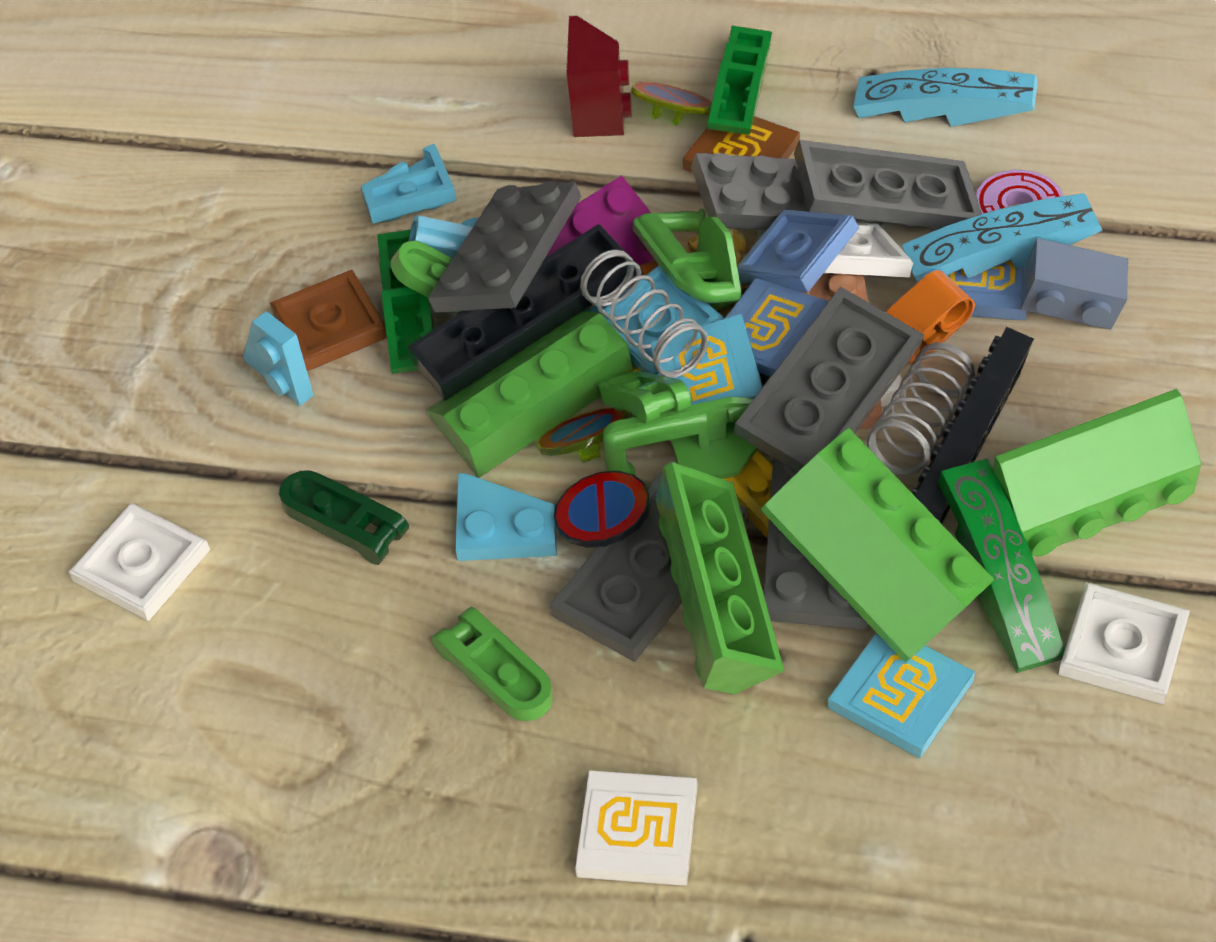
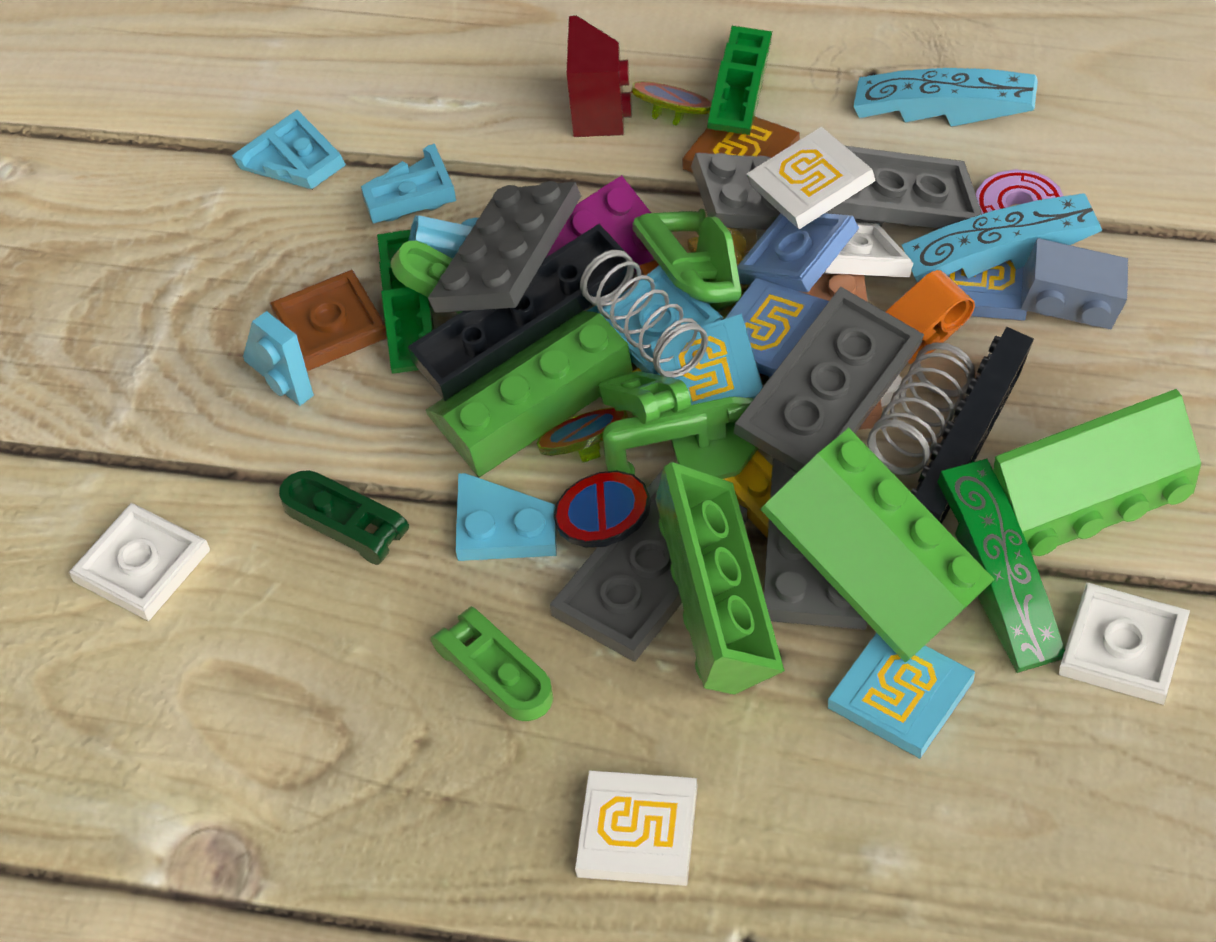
(291, 153): none -> medium azure wing
(811, 177): none -> white tile

